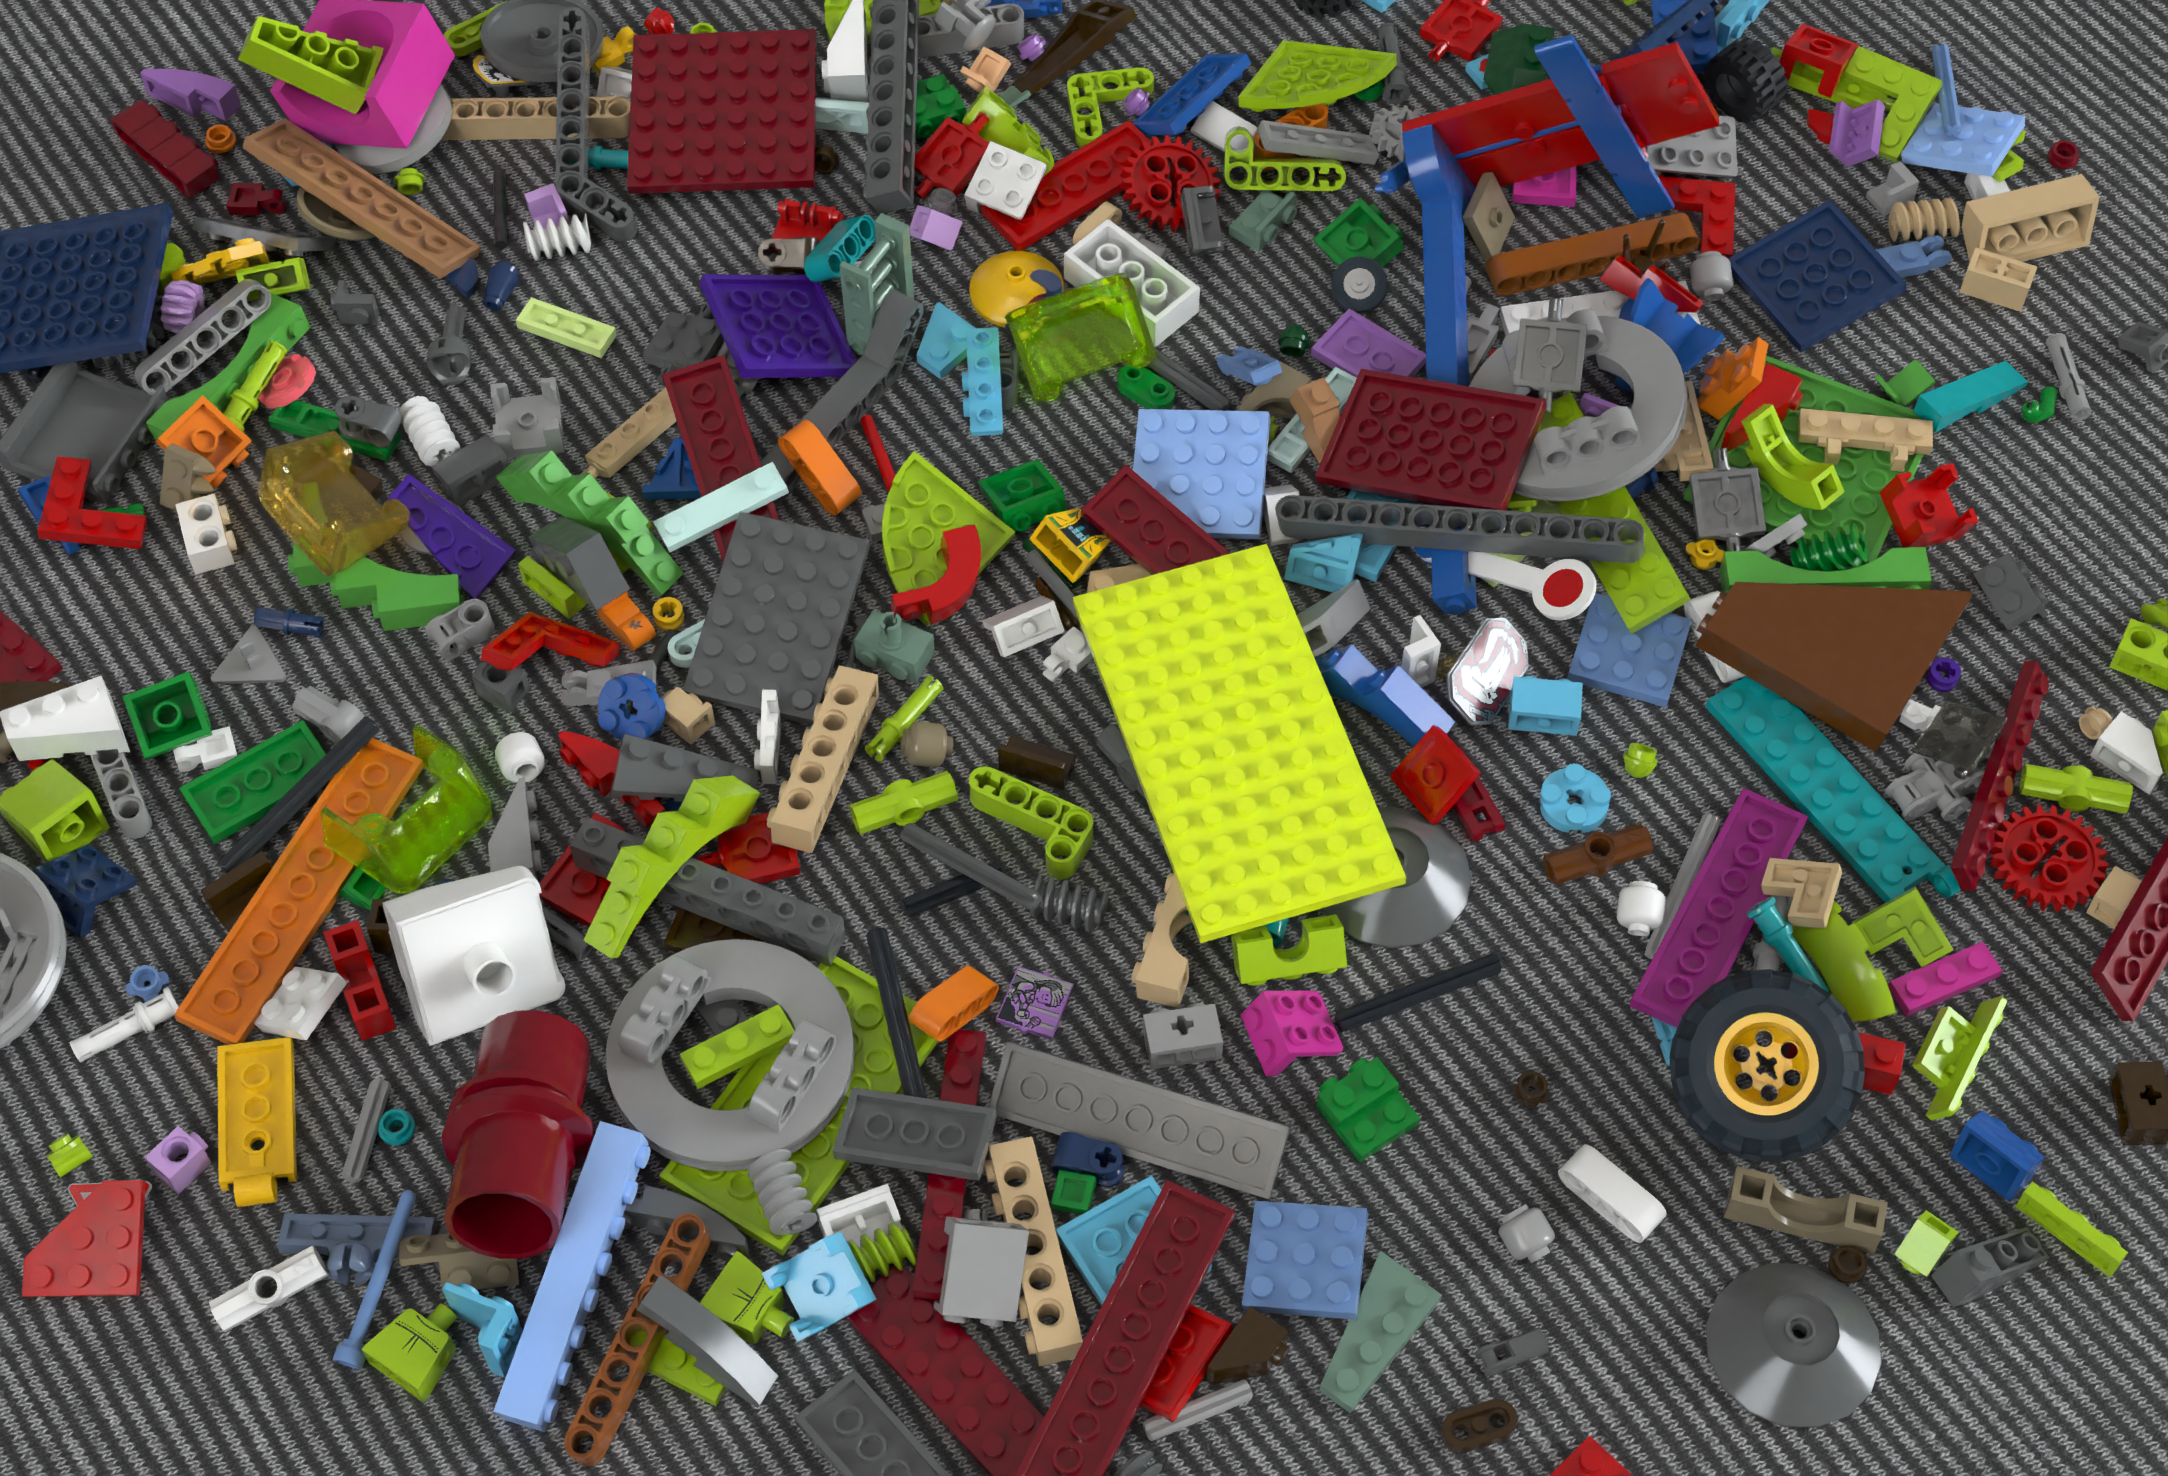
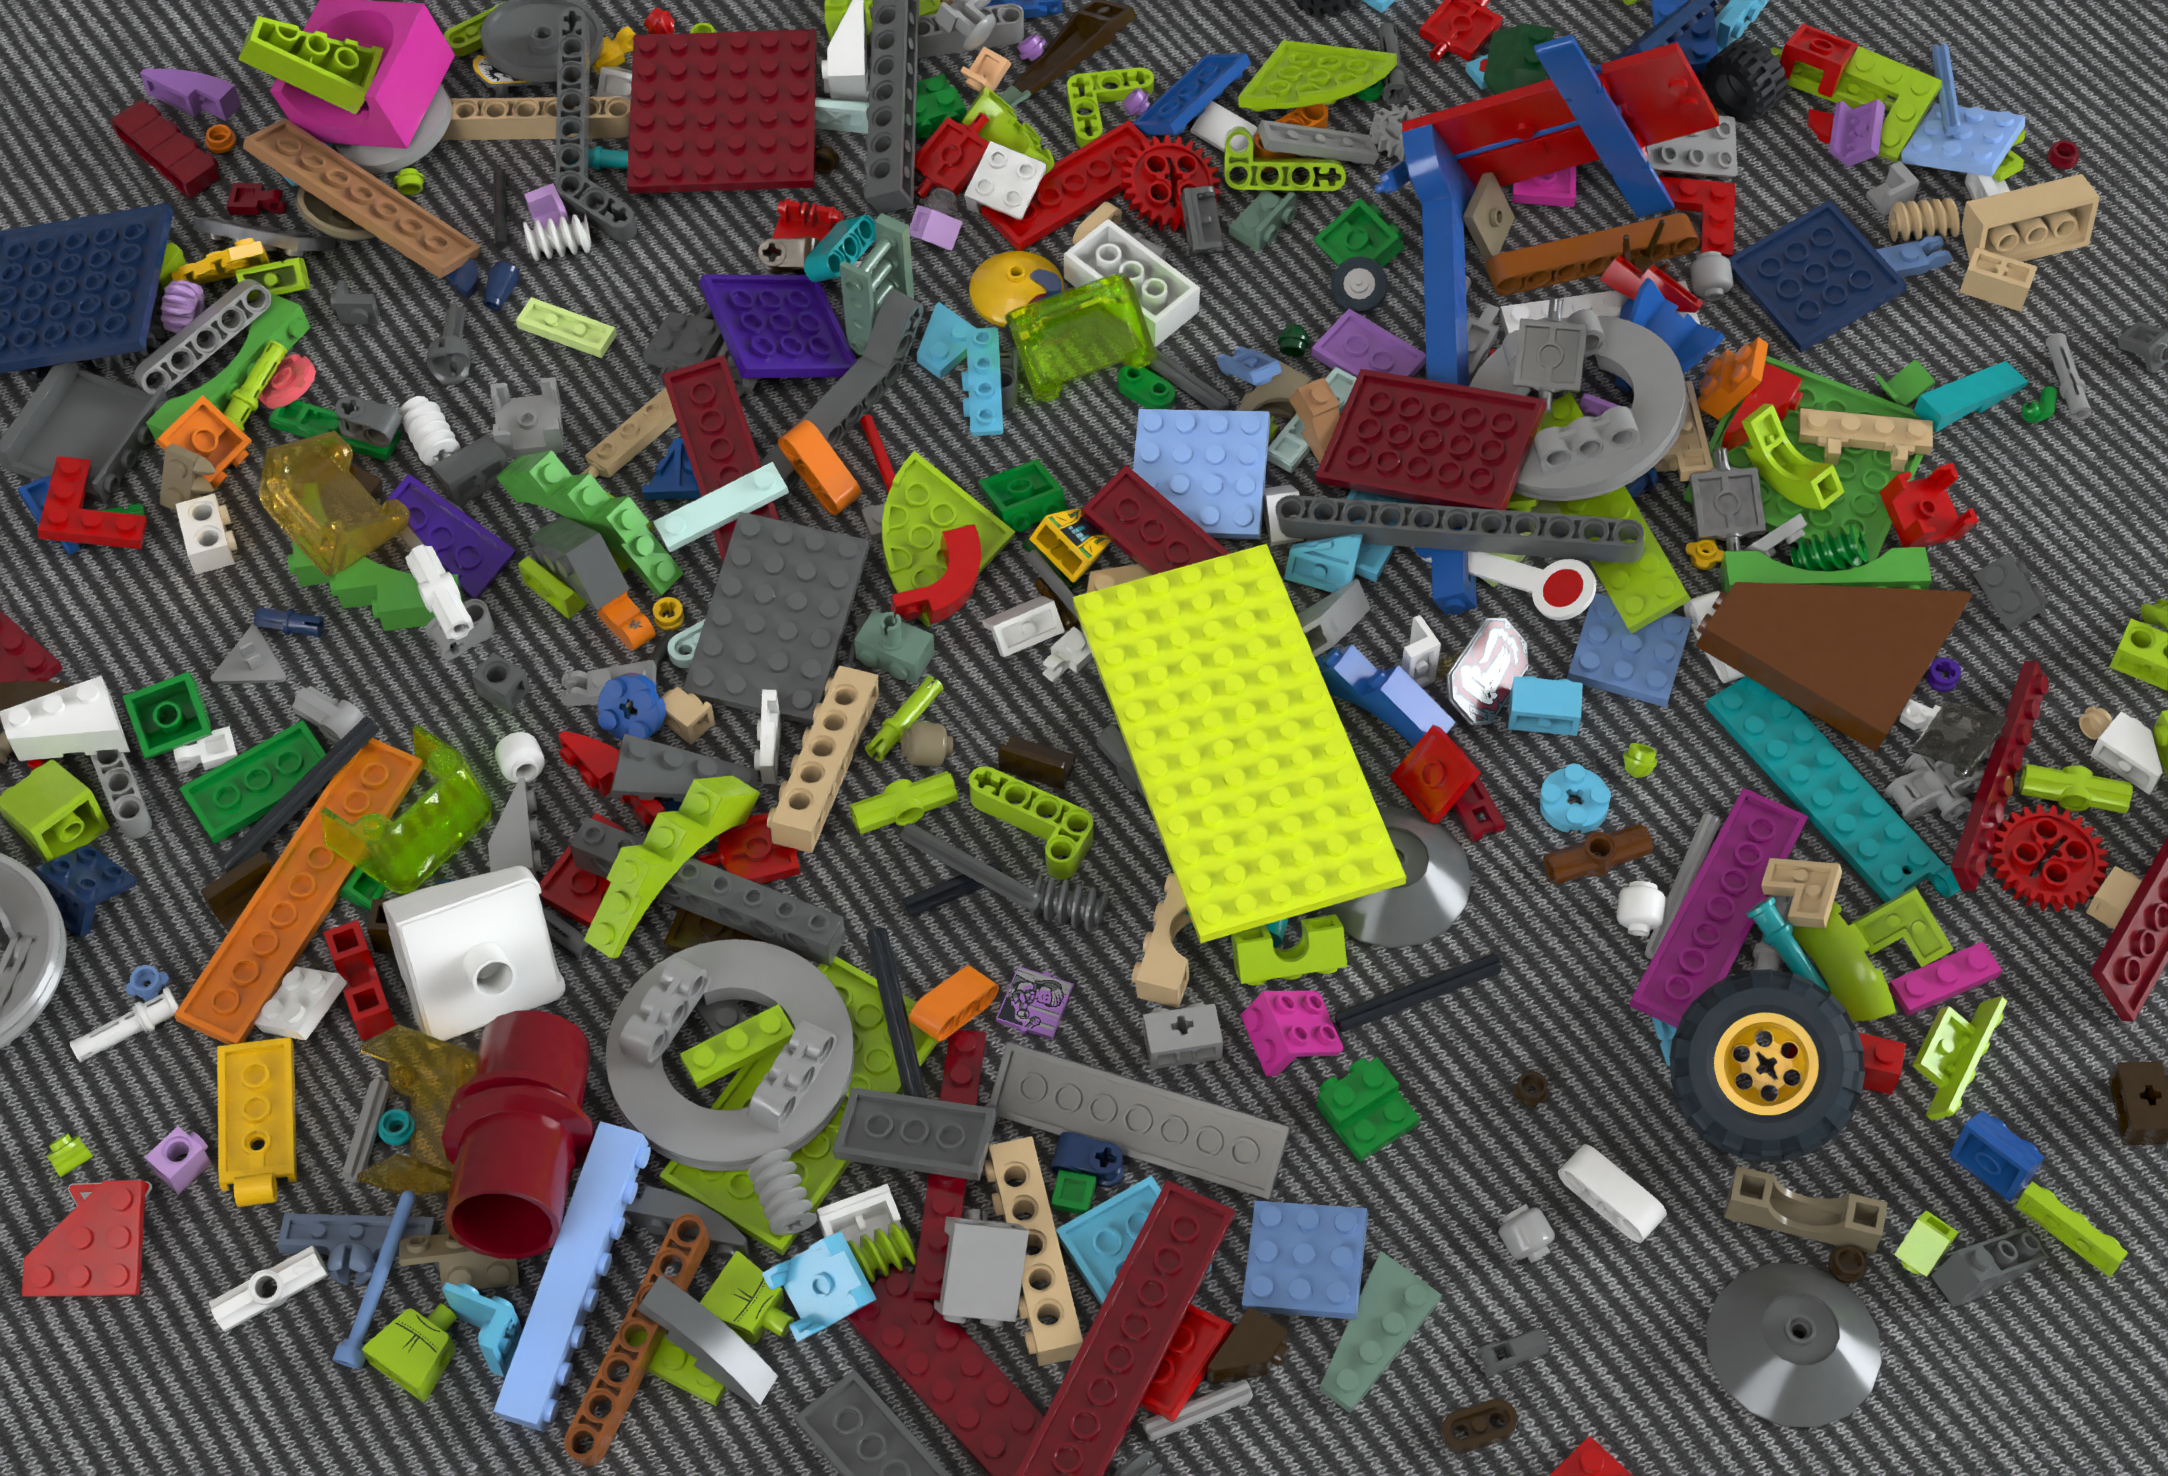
(430, 1075): none -> clear yellow windscreen
(439, 592): none -> white piece
(535, 631): red plate -> none

